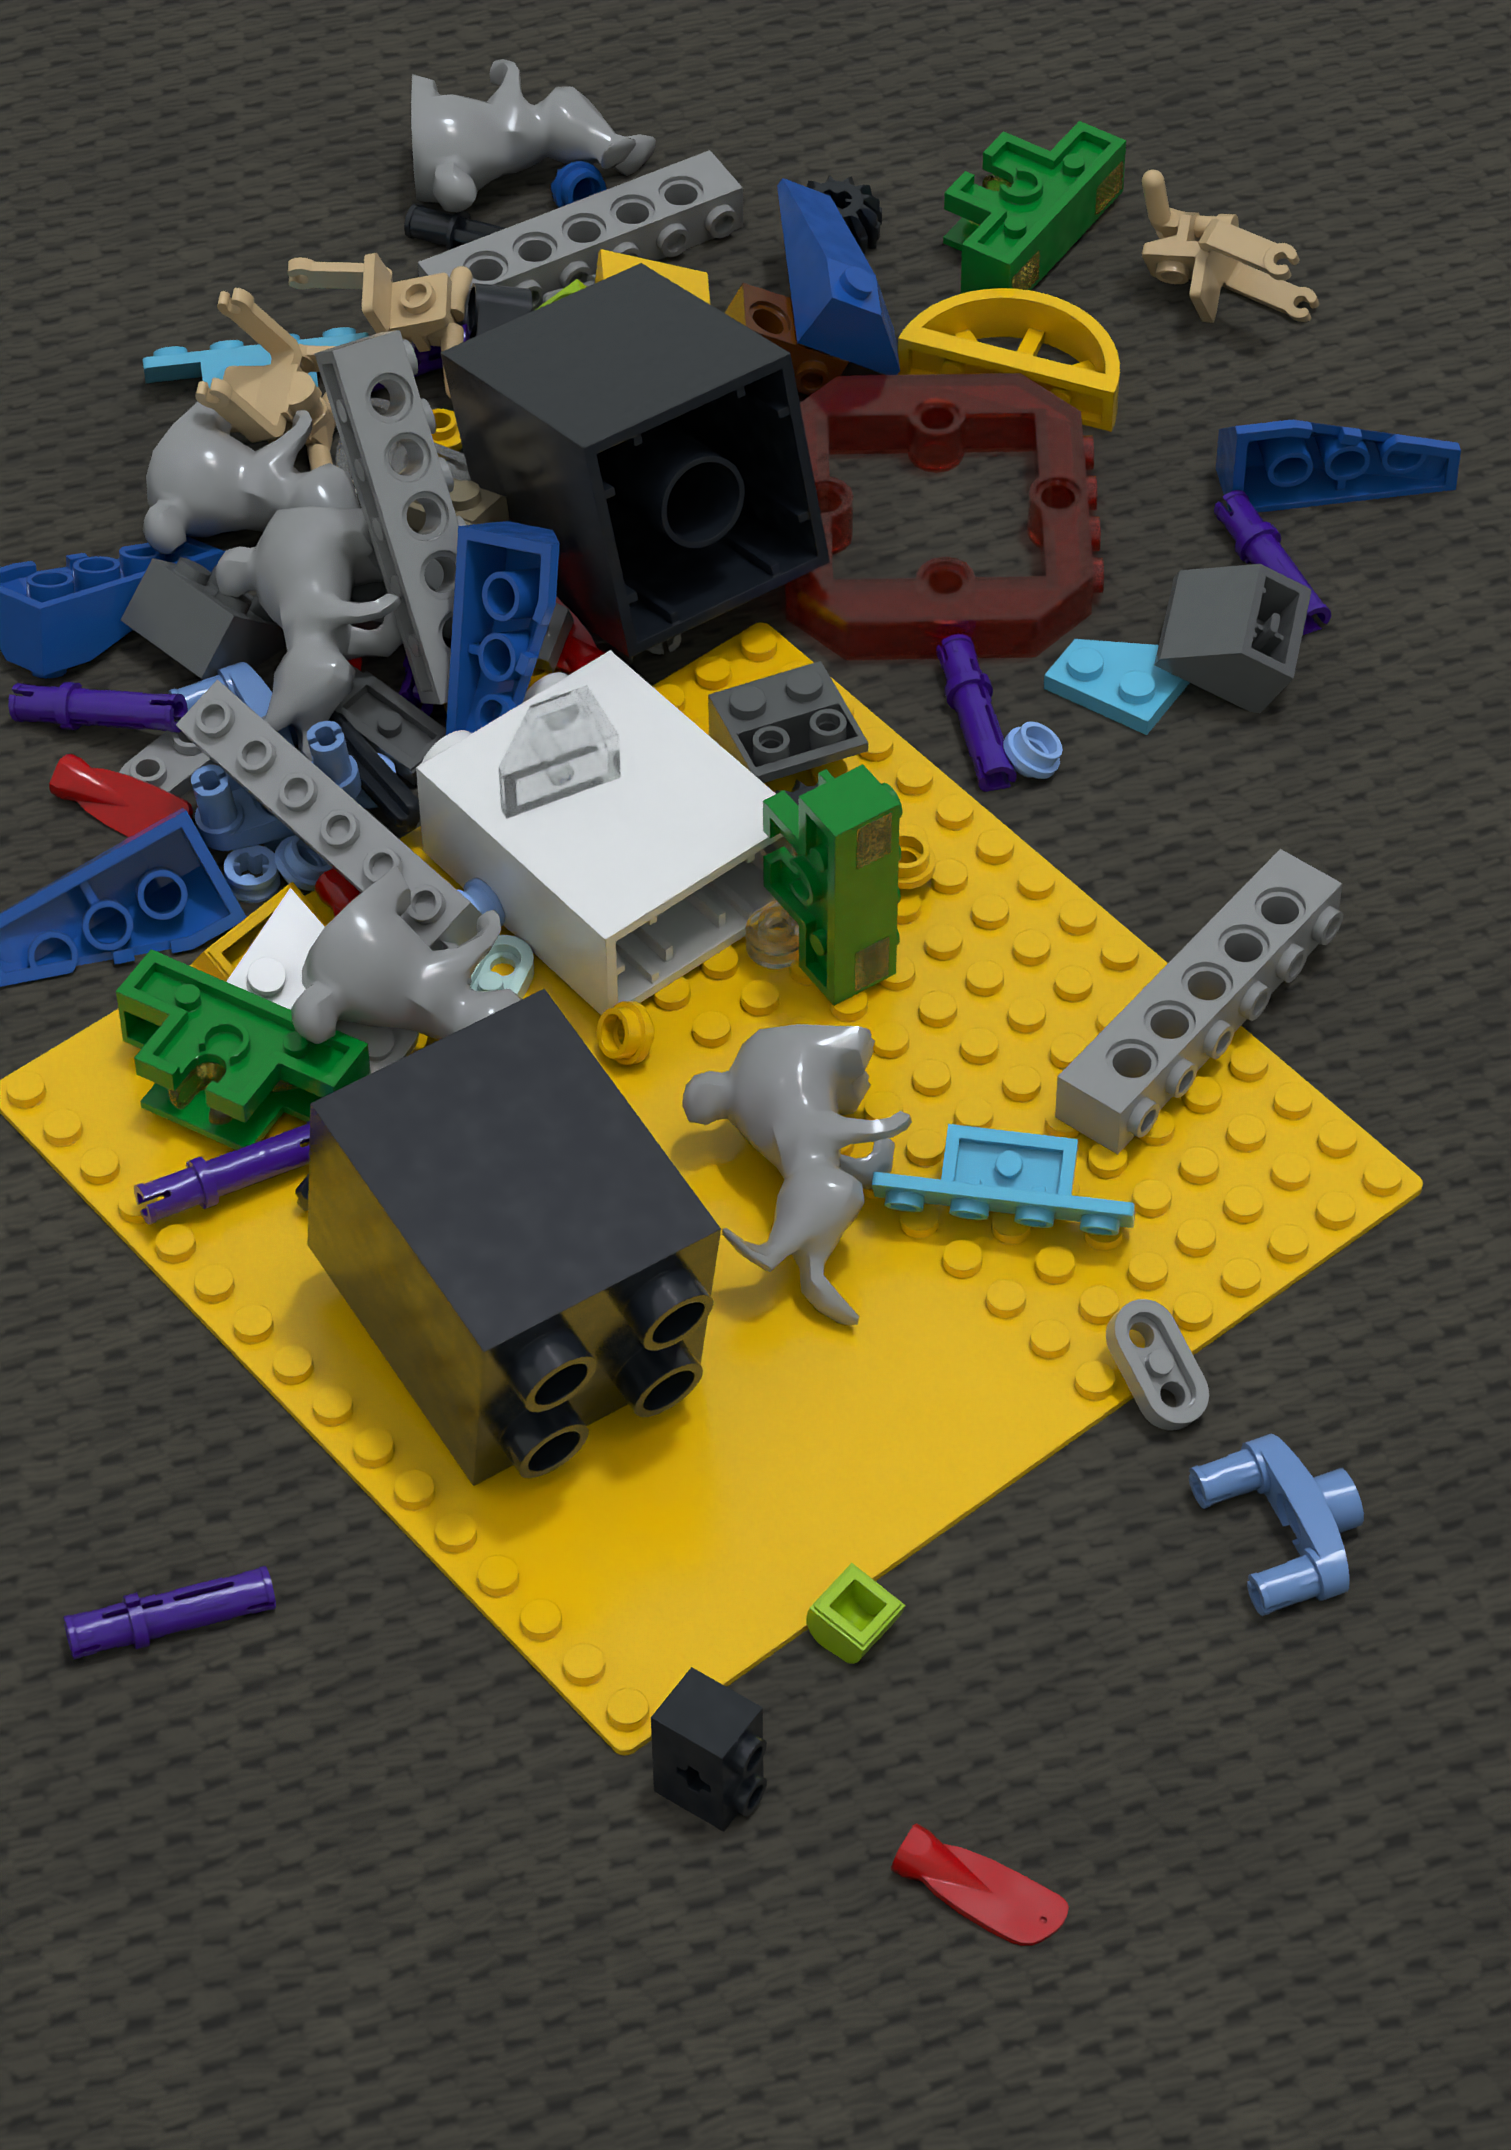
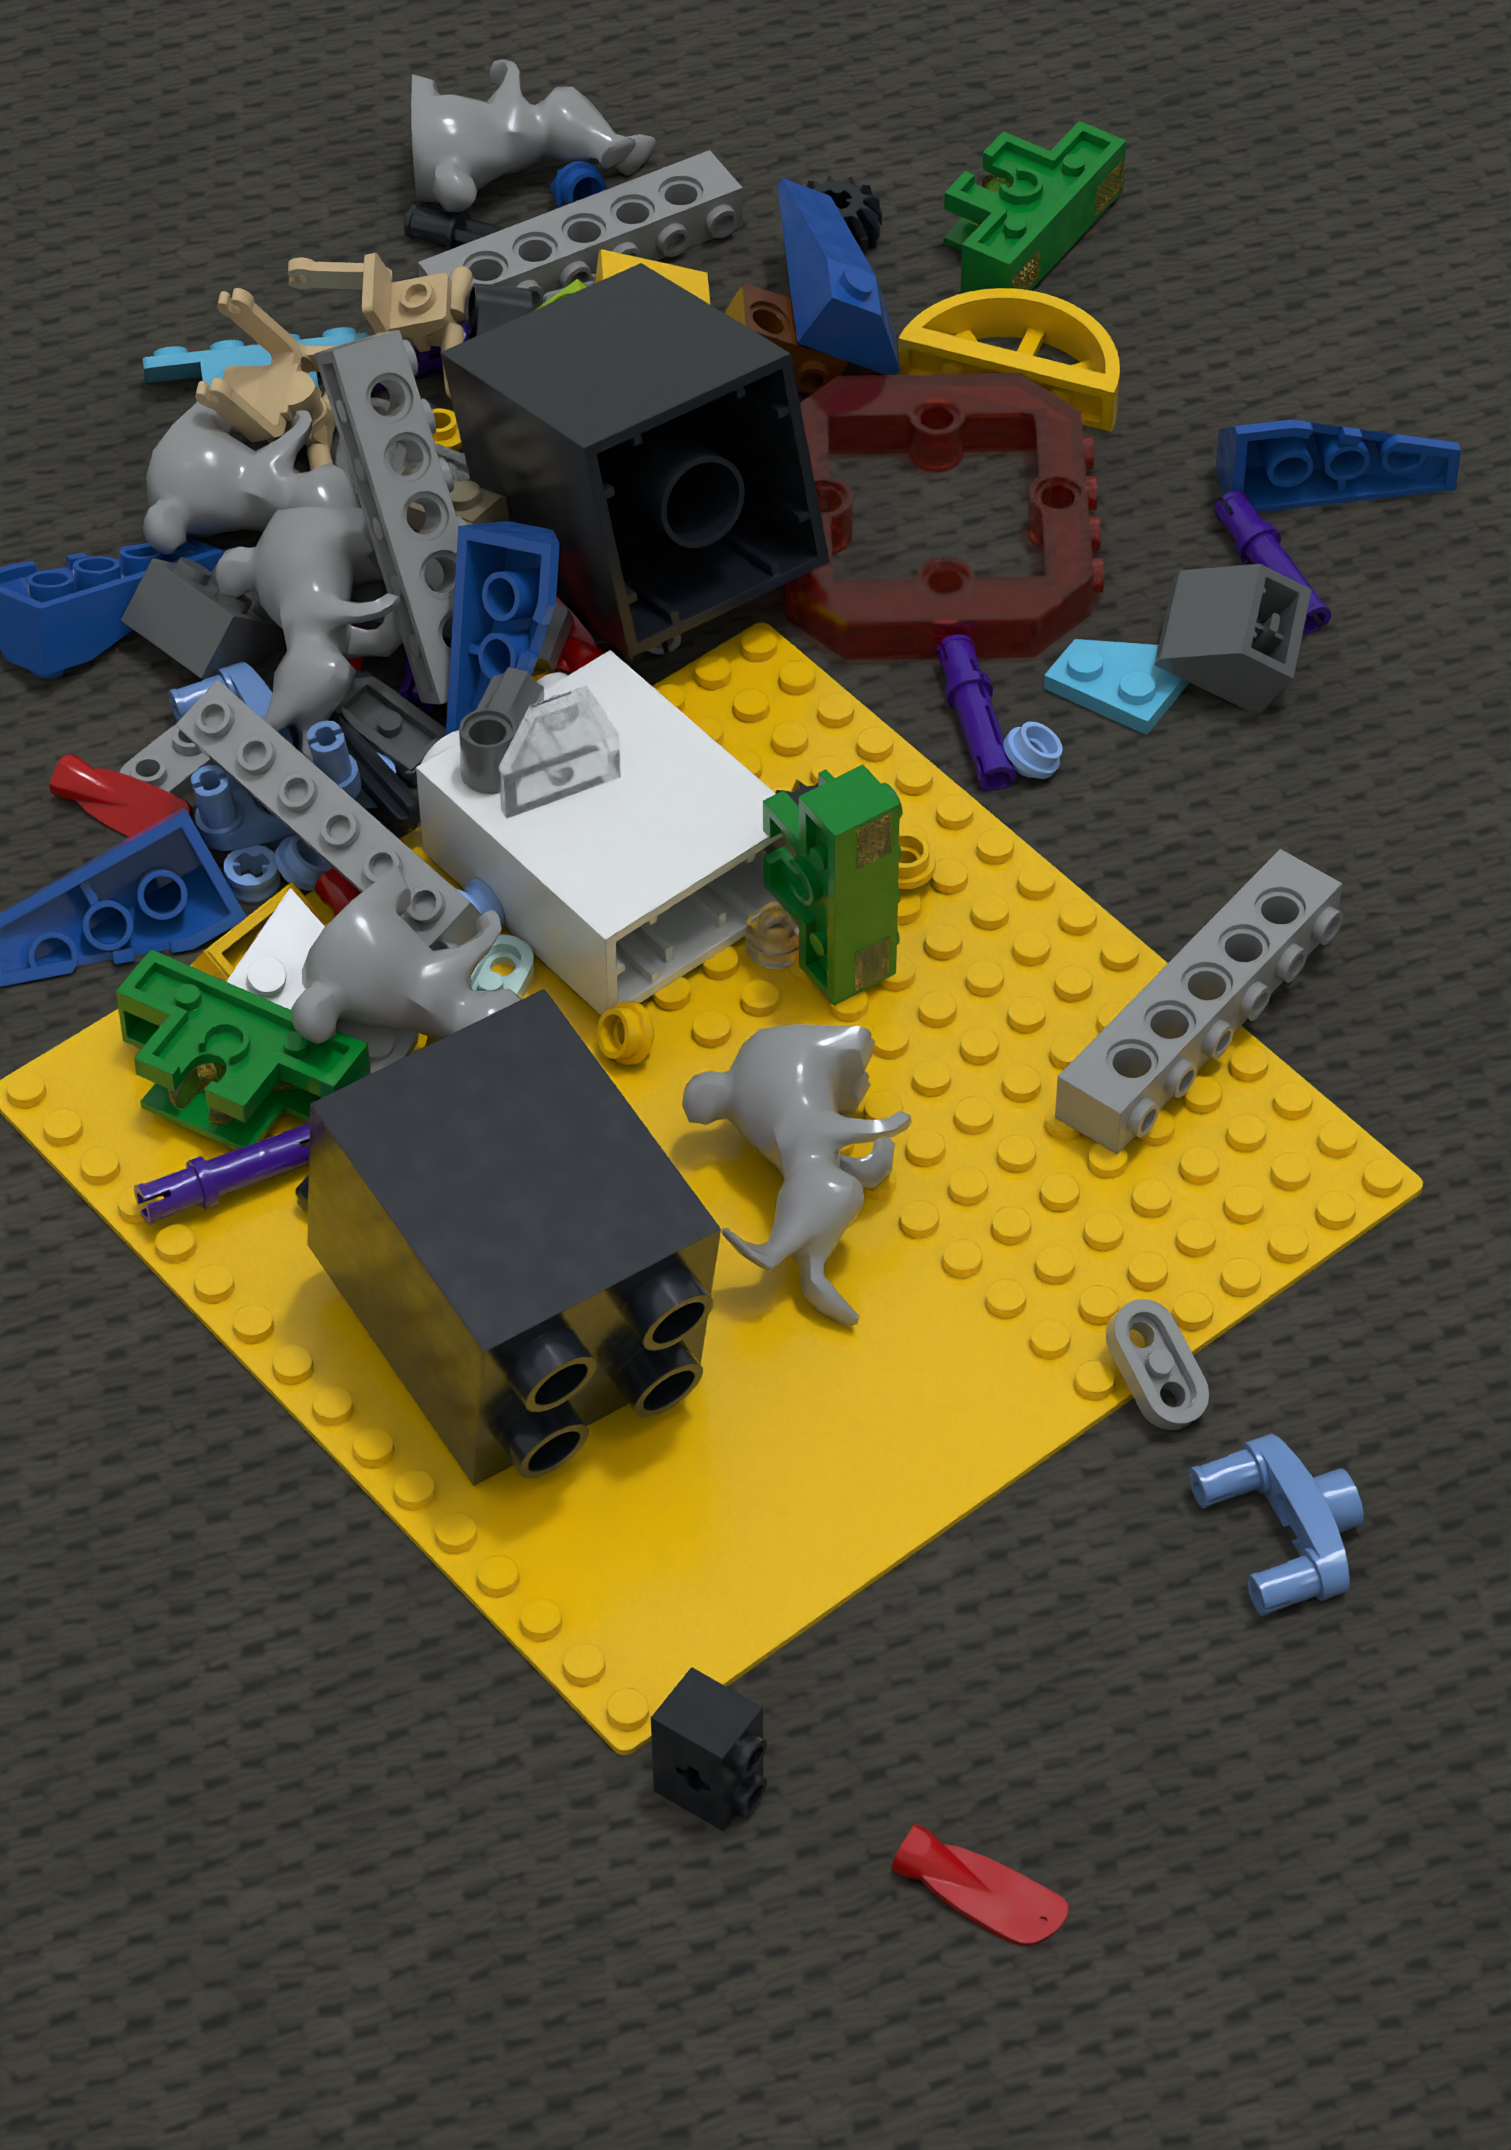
(110, 708): dark purple pin -> none
(157, 1615): dark purple pin -> none
(492, 726): none -> dark grey piece
(785, 723): dark grey slope -> none
(852, 1615): lime brick -> none
(1006, 1175): medium azure bracket -> none
(1214, 255): tan piece -> none

